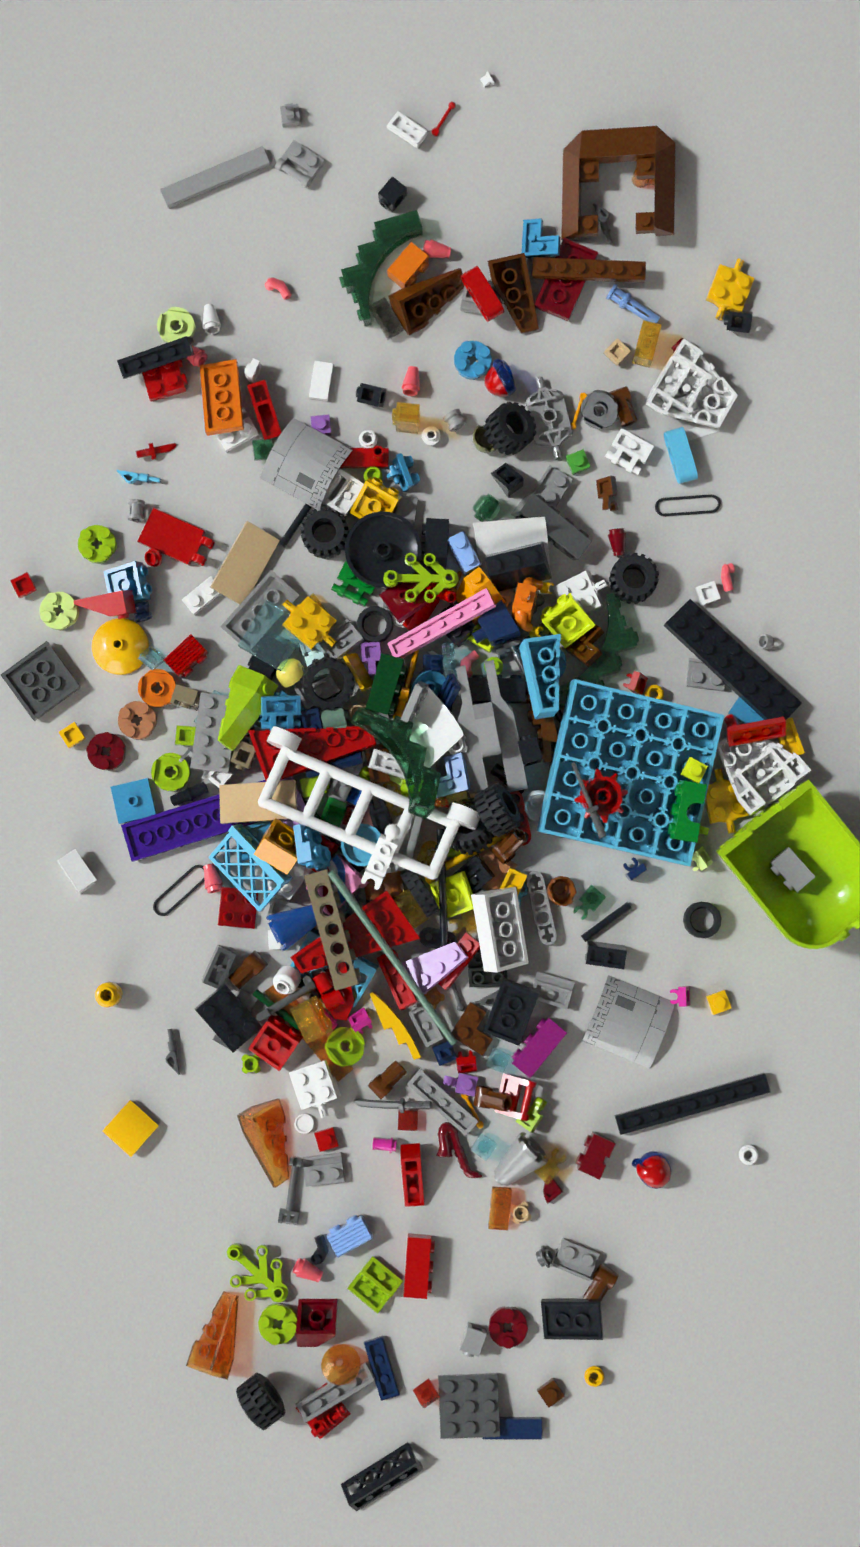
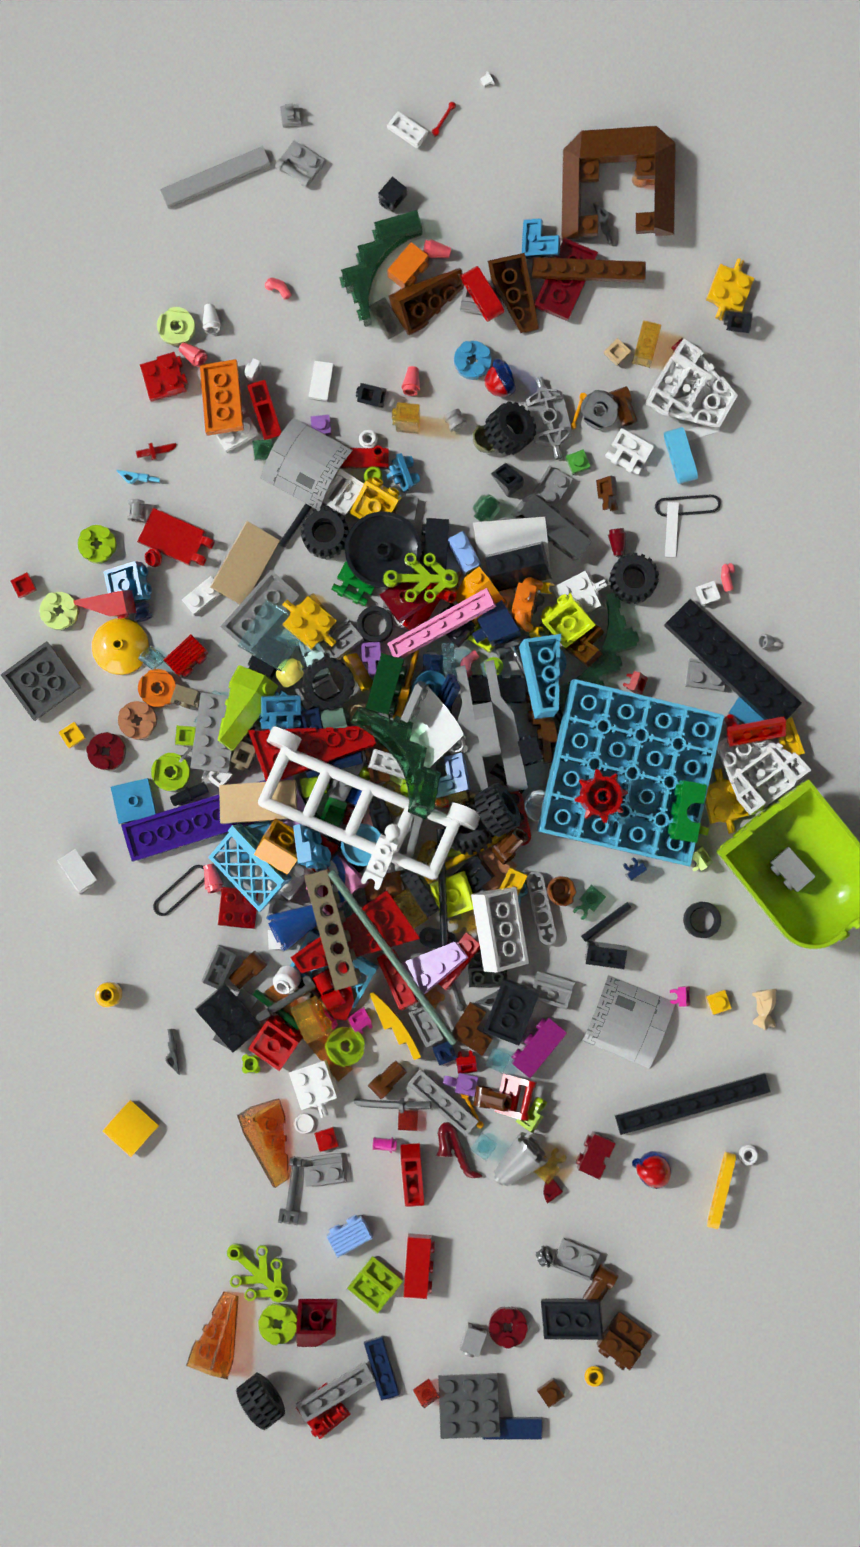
(156, 357): black fence -> none
(306, 1270): coral cone -> none
(321, 1251): black arm -> none
(347, 1371): clear orange dish -> none
(386, 1482): black fence -> none
(431, 441): white plate -> none
(500, 1208): clear orange slope -> none
(520, 1217): tan plate -> none
(592, 809): dark grey sword -> none
(623, 303): medium blue pin -> none
(623, 1341): none -> reddish brown plate
(660, 694): yellow plate -> none
(671, 529): none -> white sticker
(694, 770): neon yellow plate -> none
(721, 1190): none -> yellow beam
(765, 1004): none -> tan animal

